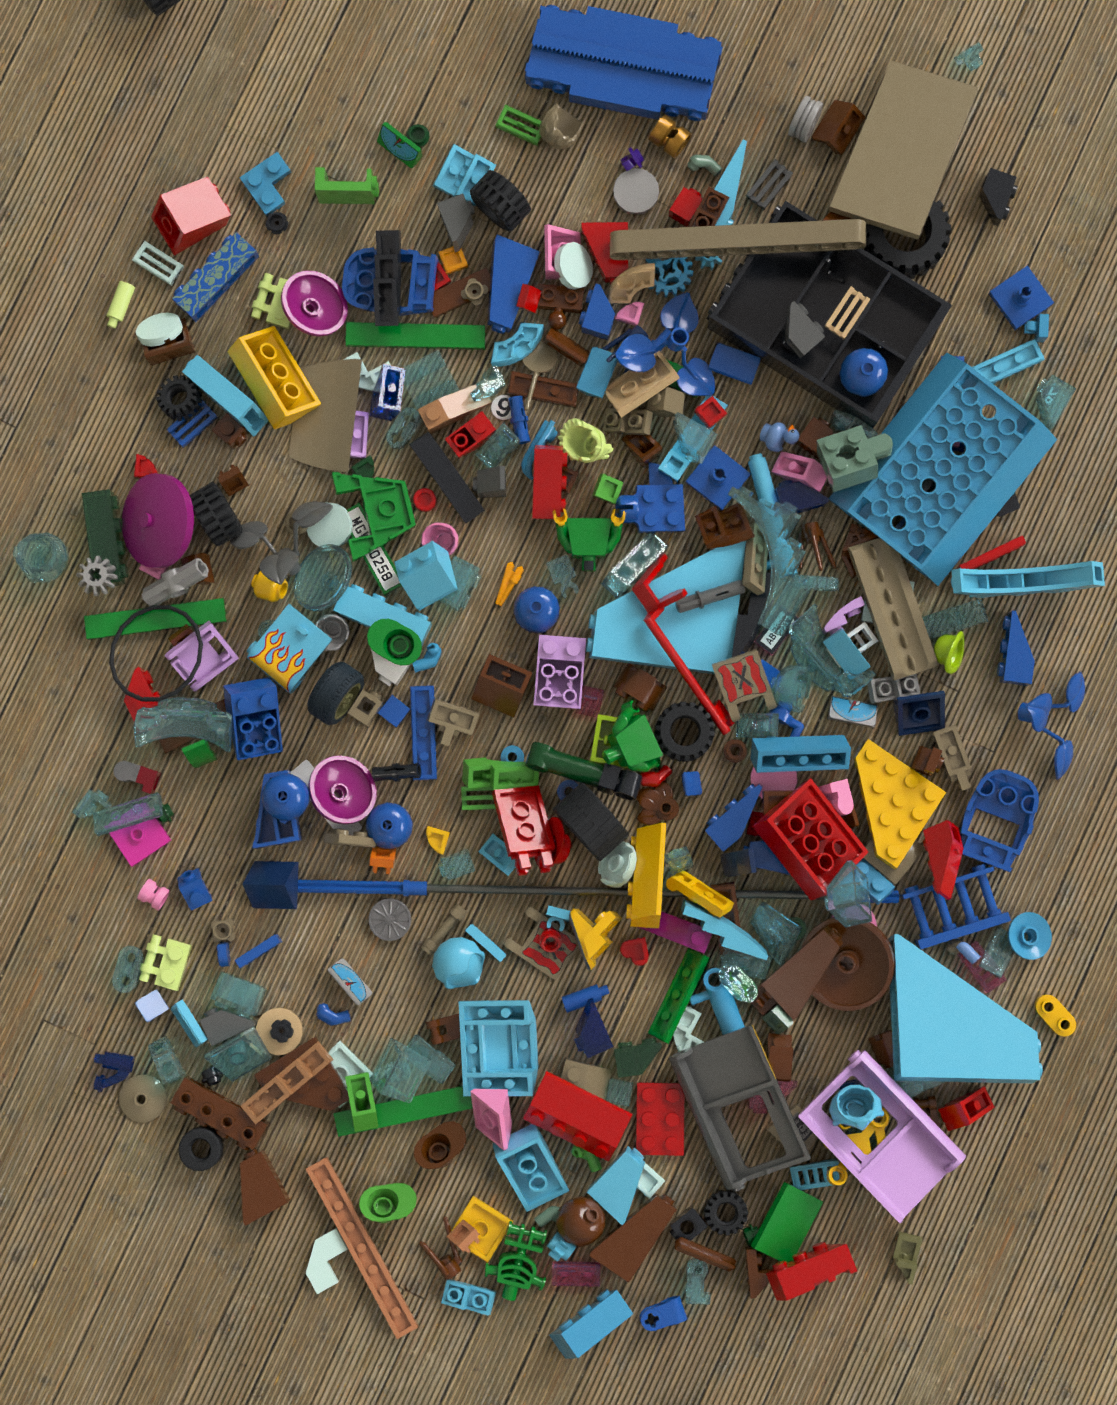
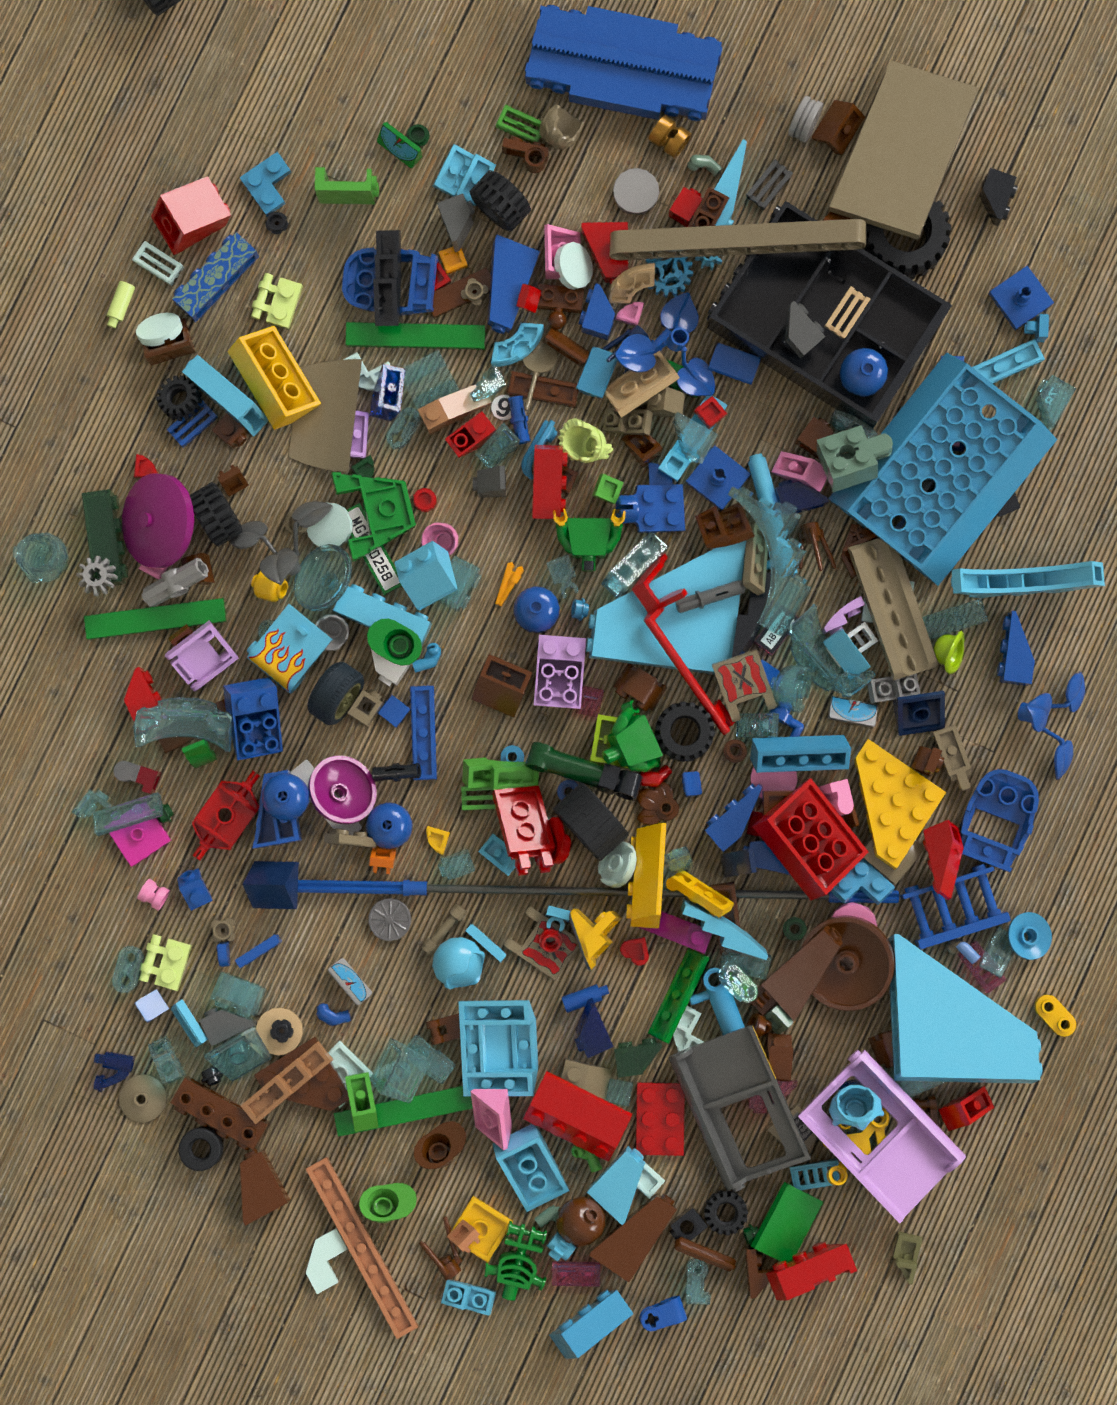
(185, 683): black piece -> none
(240, 801): none -> red plate
(320, 296): magenta dish -> none
(446, 477): black slope -> none
(451, 720): dark tan hinge -> none
(518, 148): none -> reddish brown plate
(579, 609): none -> dark azure plate
(632, 159): dark purple plate -> none
(760, 1024): none -> reddish brown tile
(775, 931): clear light blue wing -> none
(776, 434): medium blue animal -> none
(822, 583): clear light blue beam -> none
(849, 896): clear light blue slope -> none
(970, 57): clear light blue tile -> none
(994, 554): red tile -> none

